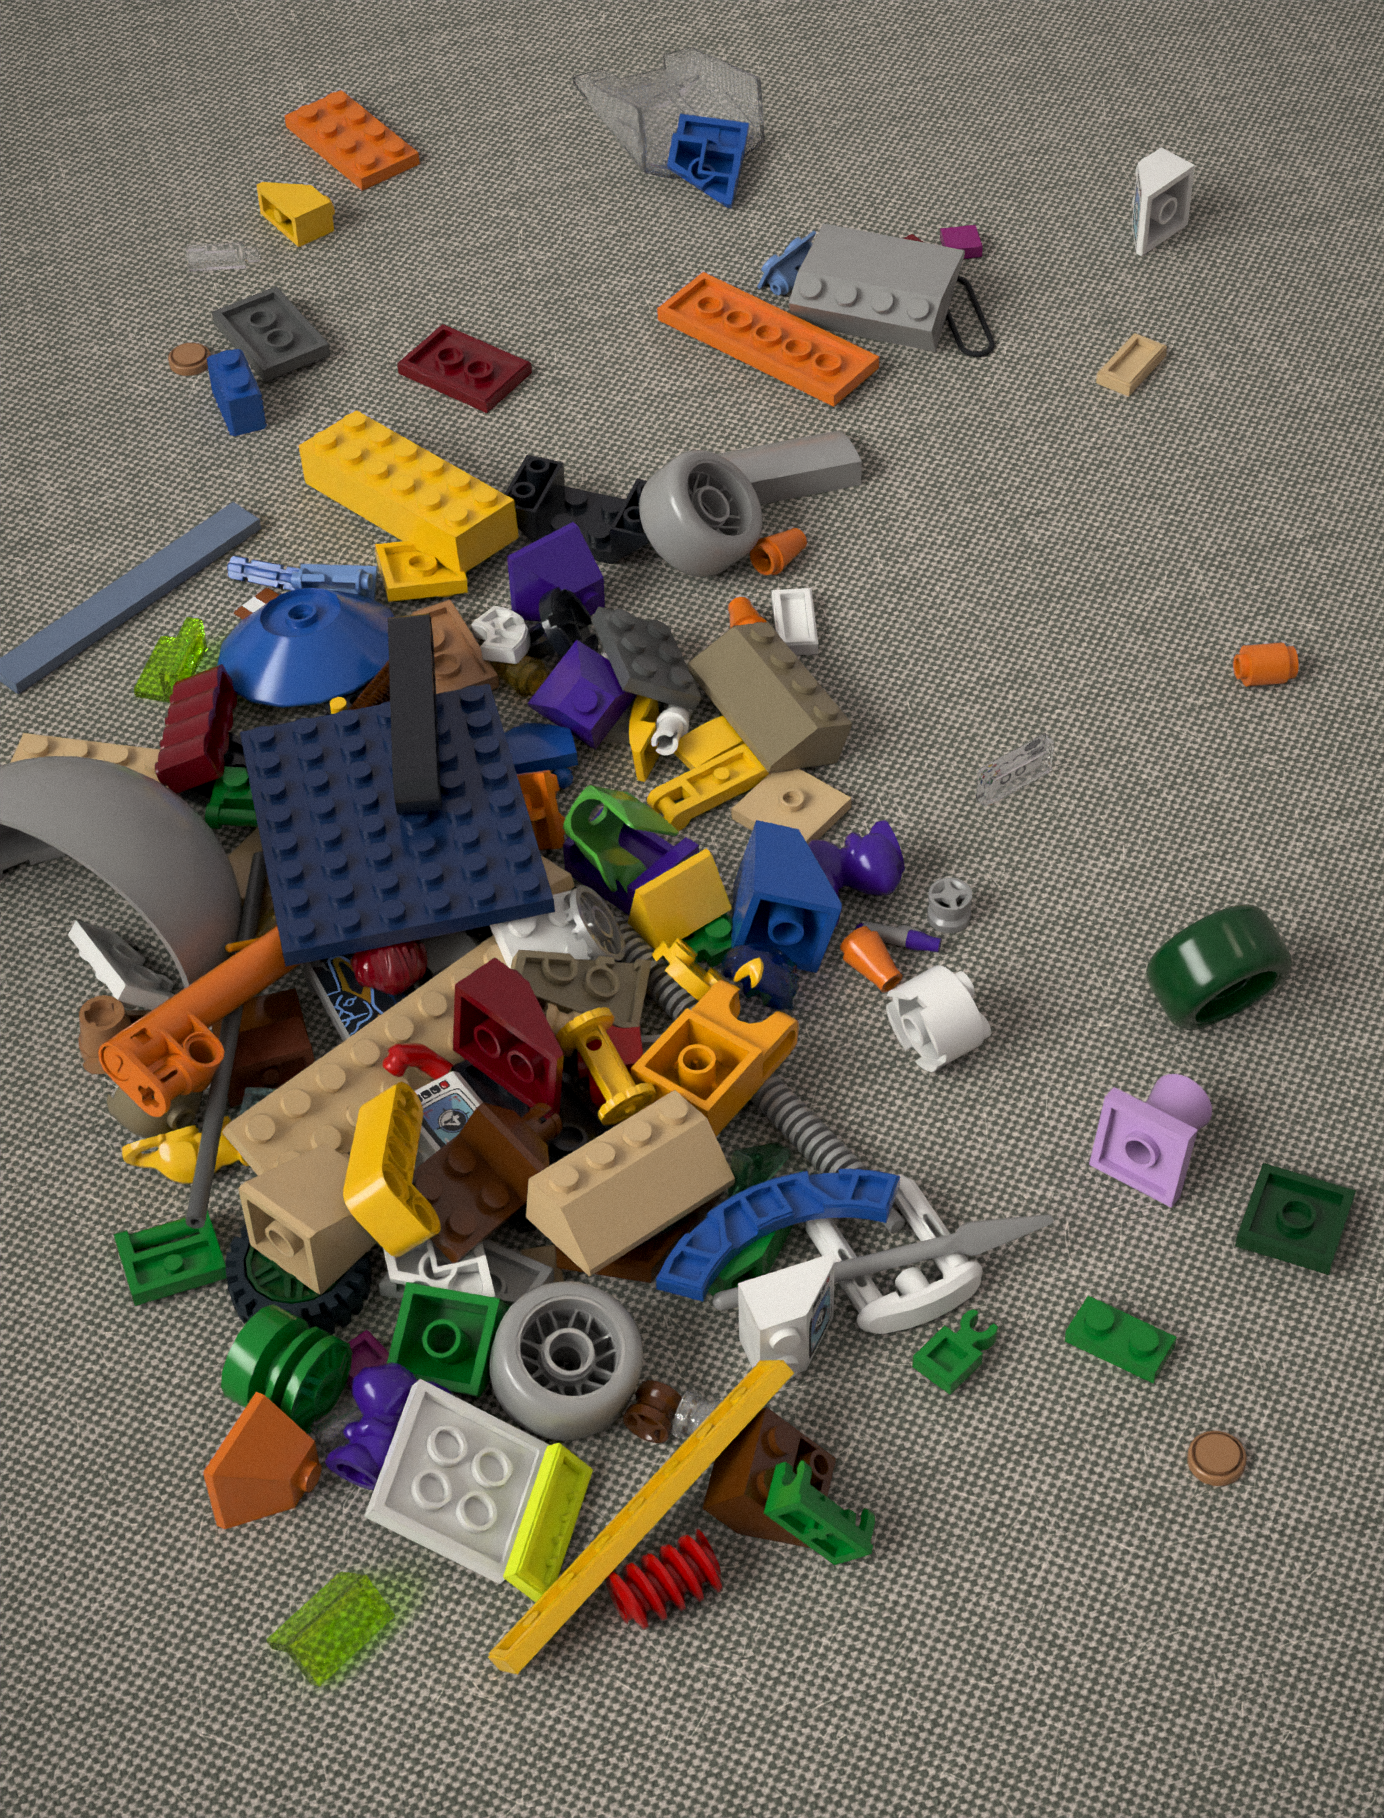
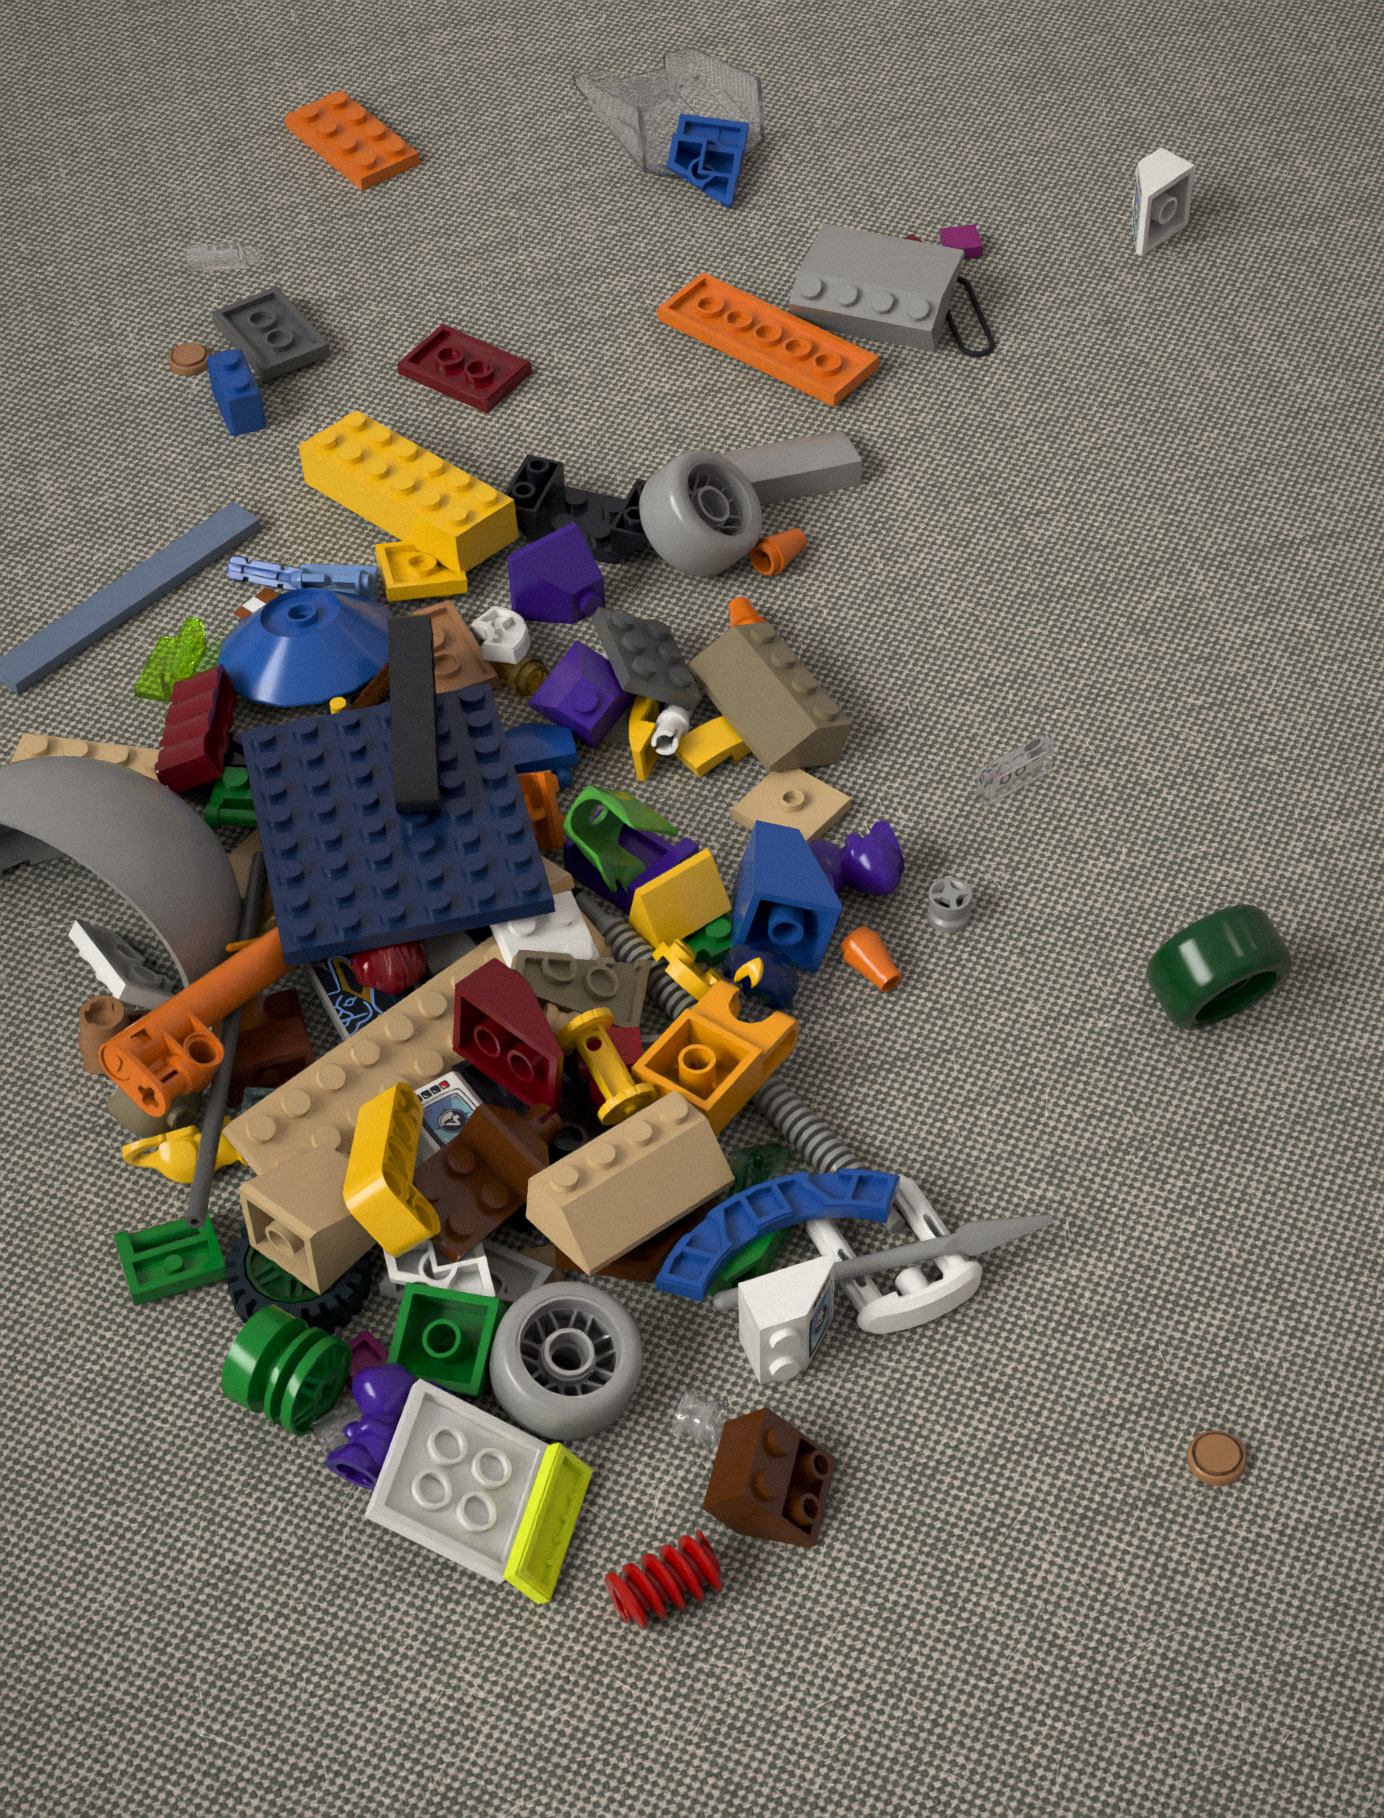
(260, 1466): orange slope -> none
(296, 210): yellow slope -> none
(332, 1626): clear neon green panel -> none
(418, 1056): red arm -> none
(562, 623): black tile -> none
(594, 924): light grey wheel -> none
(639, 1516): yellow tile -> none
(653, 1411): reddish brown wheel -> none
(707, 786): yellow plate -> none
(781, 271): medium blue hinge -> none
(795, 619): white tile -> none
(817, 1518): green hinge -> none
(905, 936): piece -> none
(937, 1017): white brick -> none
(954, 1356): green plate -> none
(1120, 1339): green plate -> none
(1131, 364): tan tile -> none
(1153, 1139): lavender plant -> none
(1266, 664): orange brick -> none
(1295, 1218): dark green plate -> none

